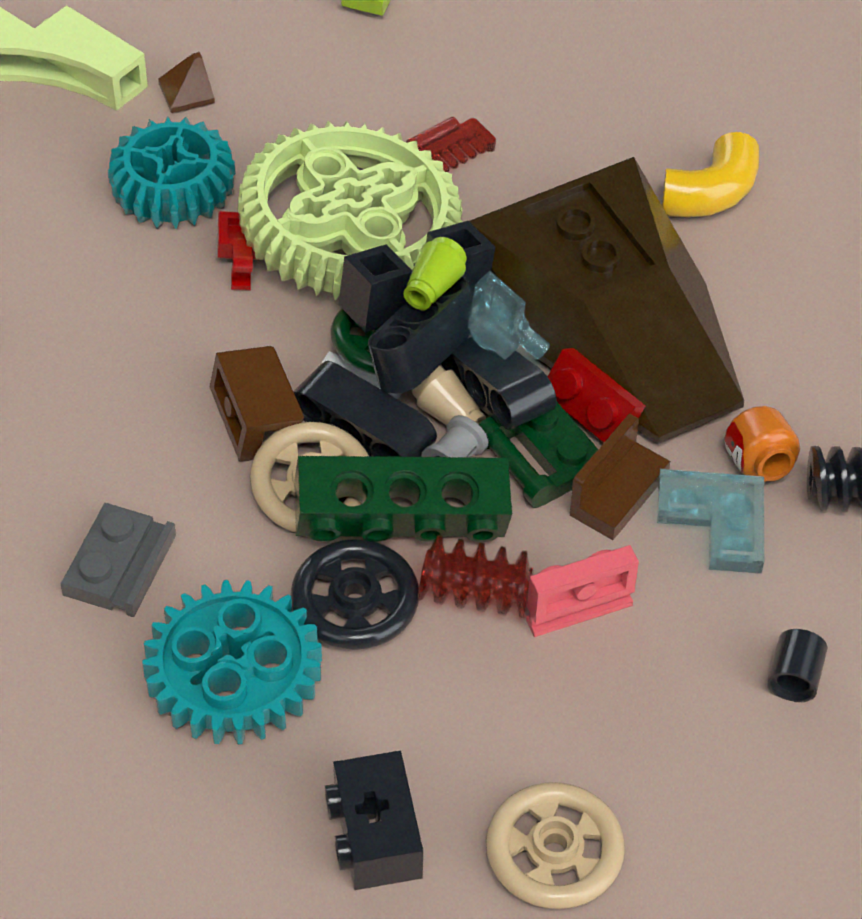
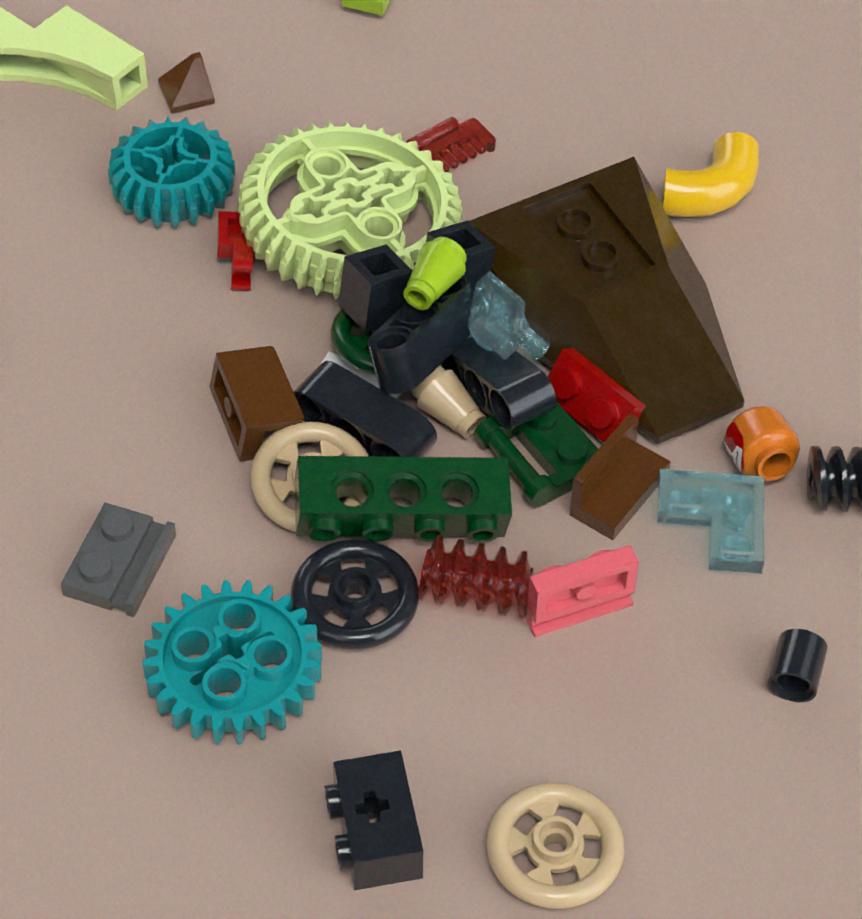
(462, 439): light grey bush -> none

